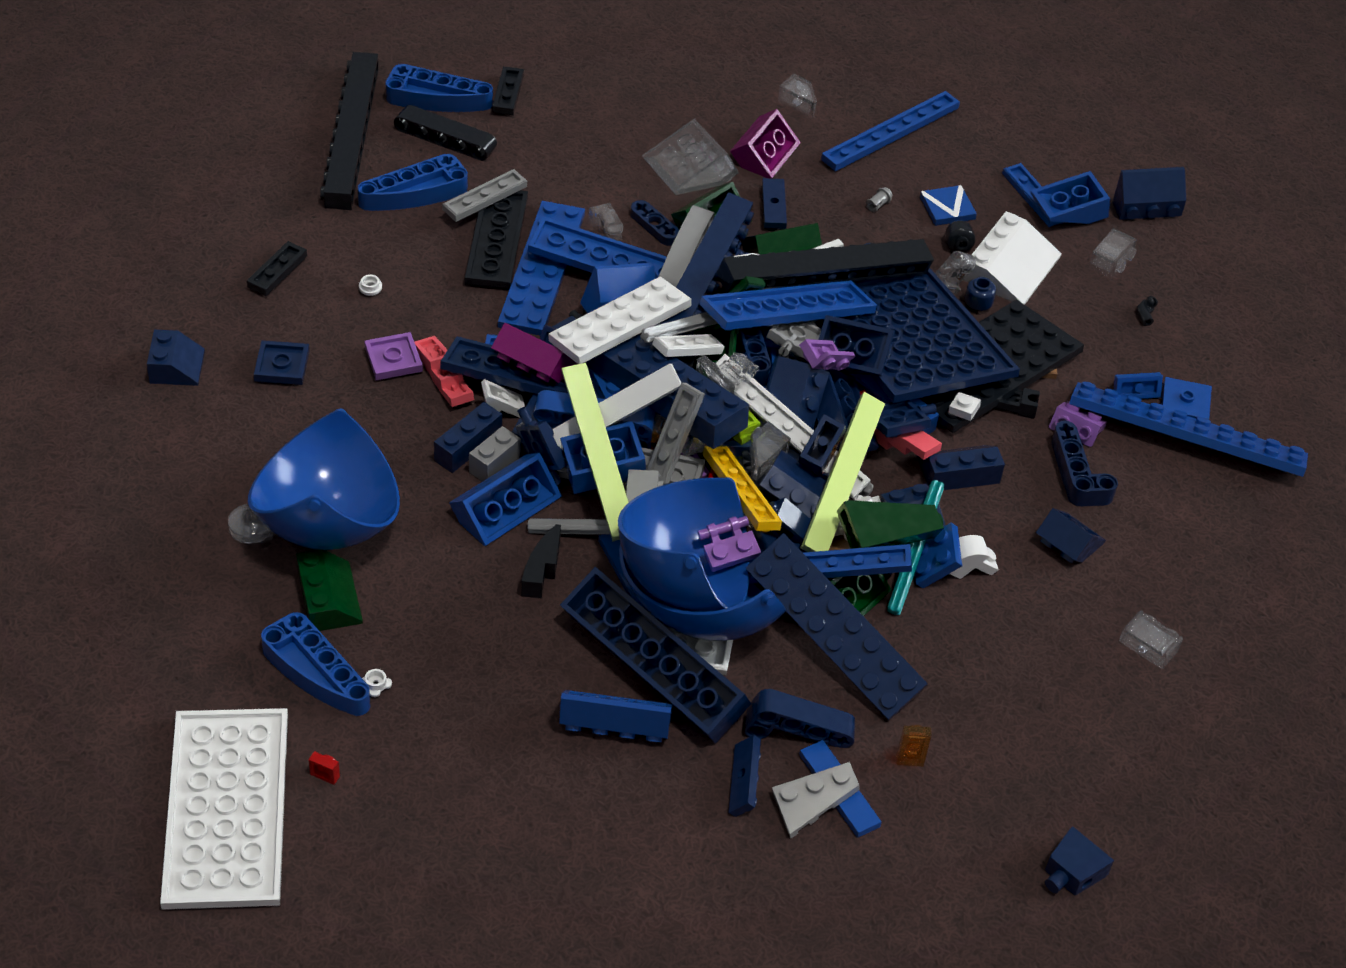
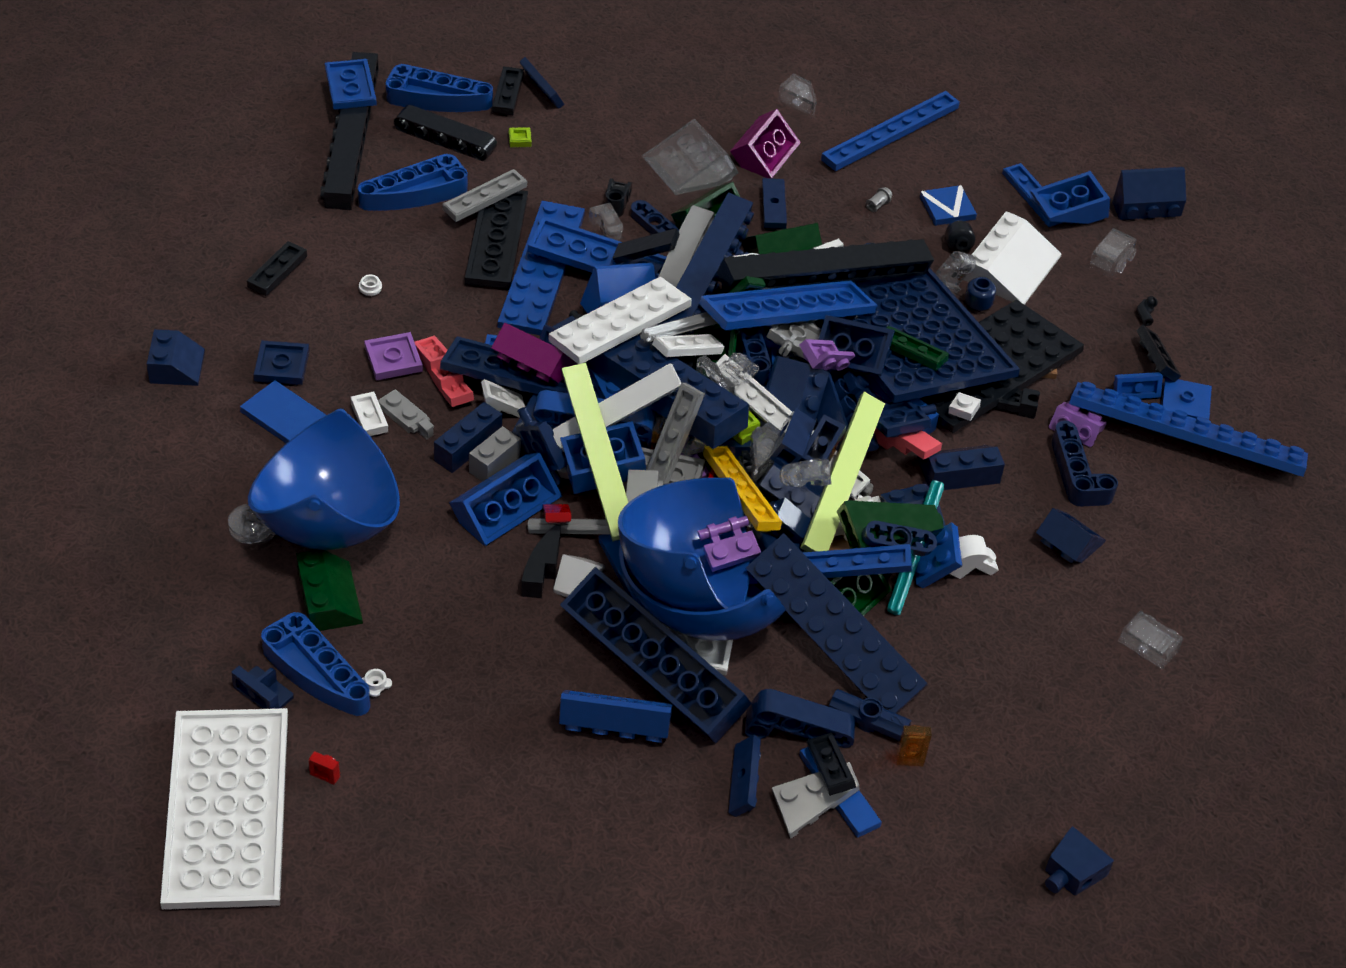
(261, 687): none -> dark blue panel
(280, 411): none -> blue tile
(350, 84): none -> blue tile
(369, 413): none -> white plate
(406, 414): none -> light grey hinge
(520, 137): none -> lime tile
(541, 83): none -> dark blue tile
(556, 513): none -> red tile
(572, 572): none -> white slope
(618, 195): none -> black piece
(646, 246): none -> black tile
(793, 438): none -> dark blue brick
(799, 473): none -> clear leg
(830, 764): none -> black tile
(857, 384): none -> dark blue plate
(870, 714): none -> dark blue piece
(882, 527): none -> dark blue beam
(918, 350): none -> dark green tile
(1158, 353): none -> black plate

